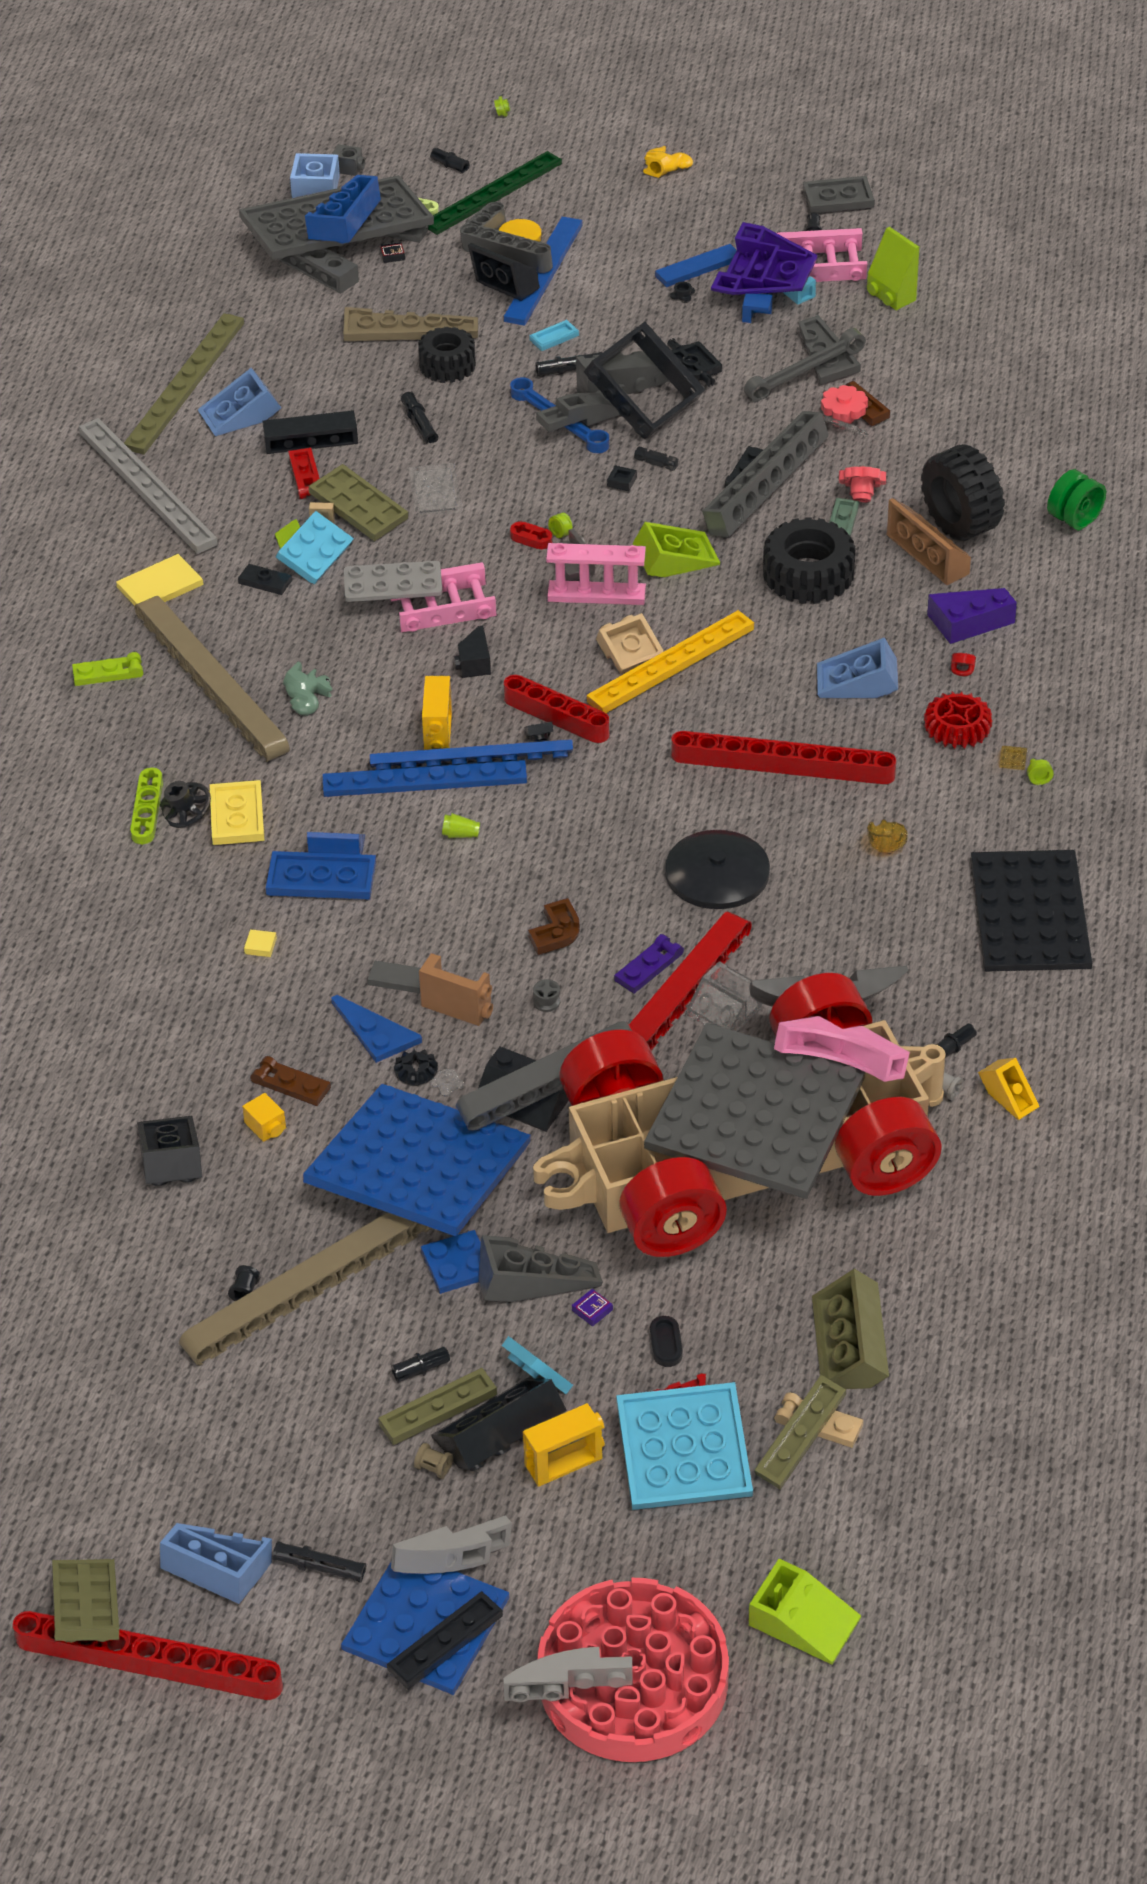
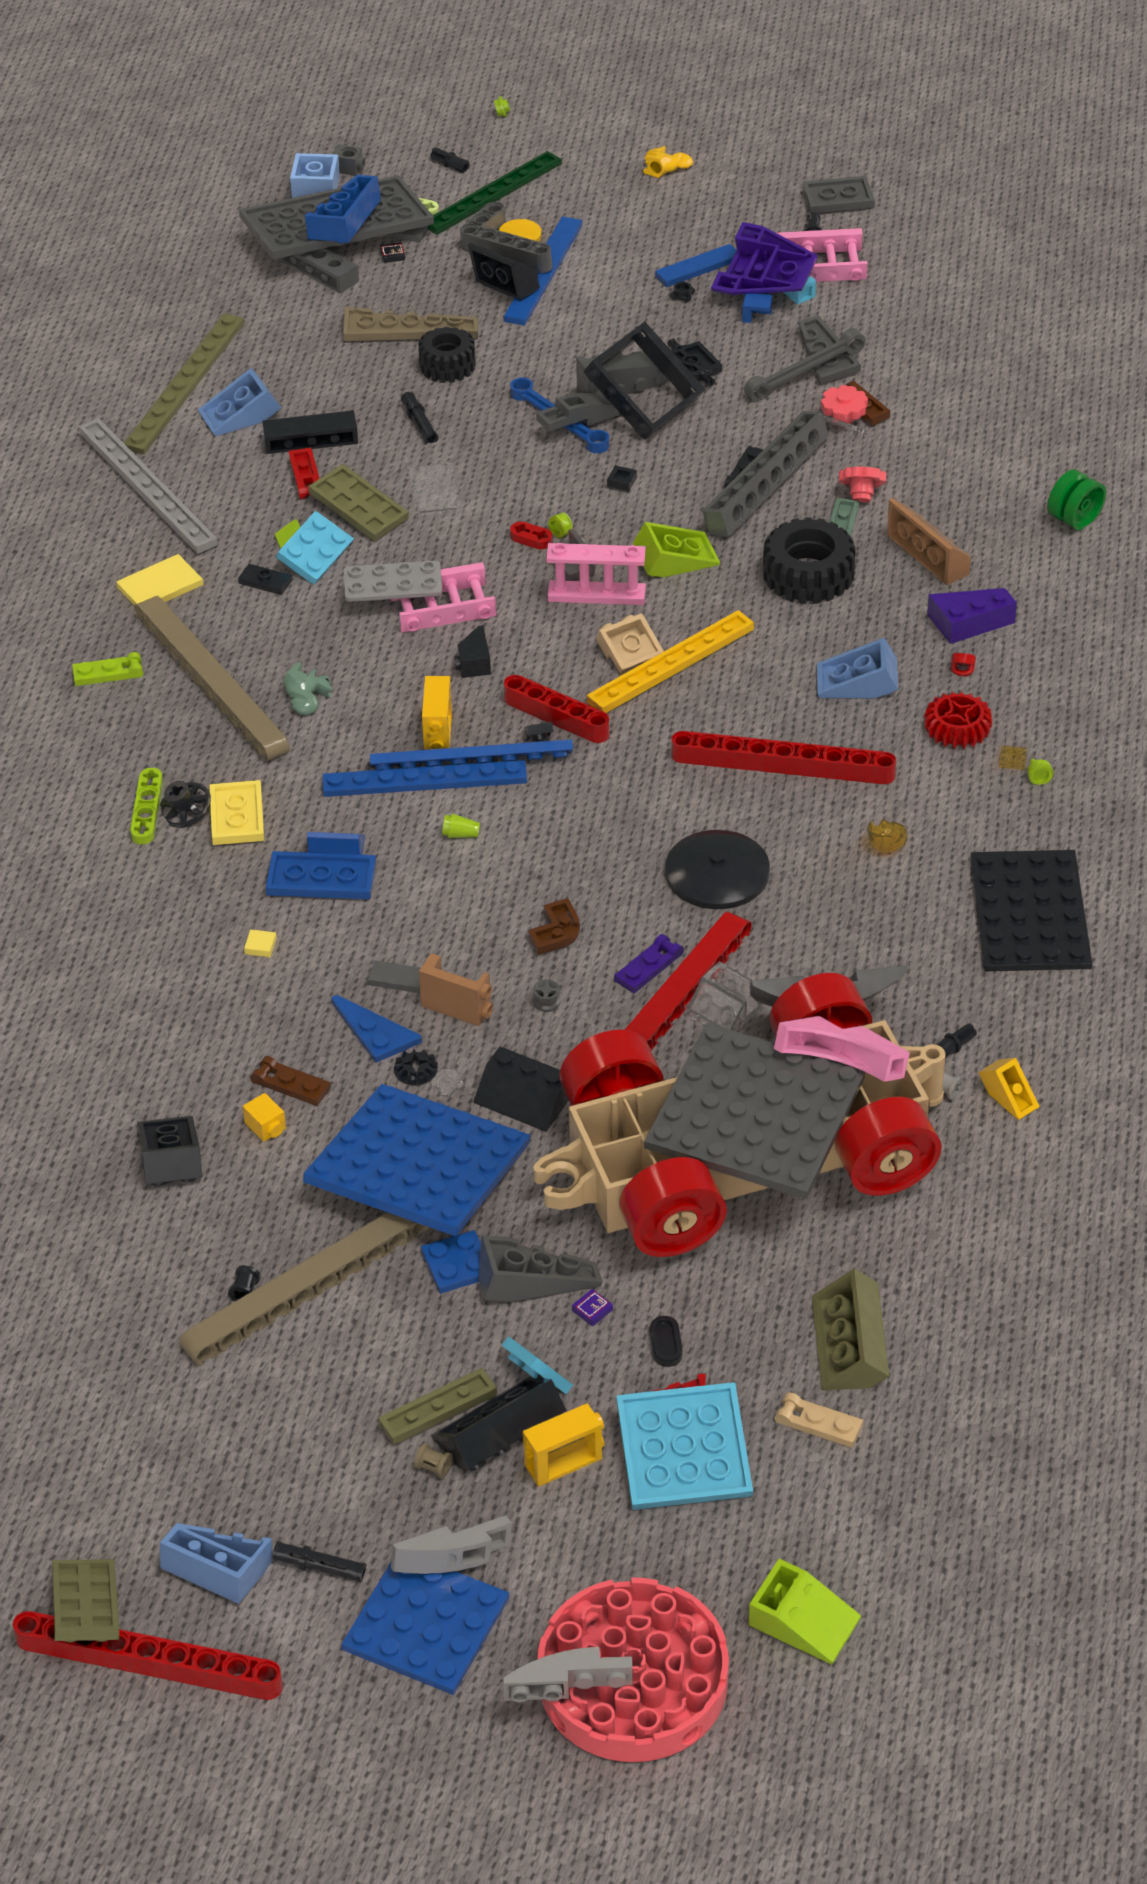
(324, 509): tan plate -> none
(419, 1364): black axle -> none
(444, 1640): black tile -> none
(518, 1088): dark grey beam -> none
(543, 367): black pin -> none
(554, 335): medium azure tile -> none
(656, 458): black axle -> none
(800, 1432): olive plate -> none
(894, 270): lime slope -> none
(962, 492): black tyre -> none

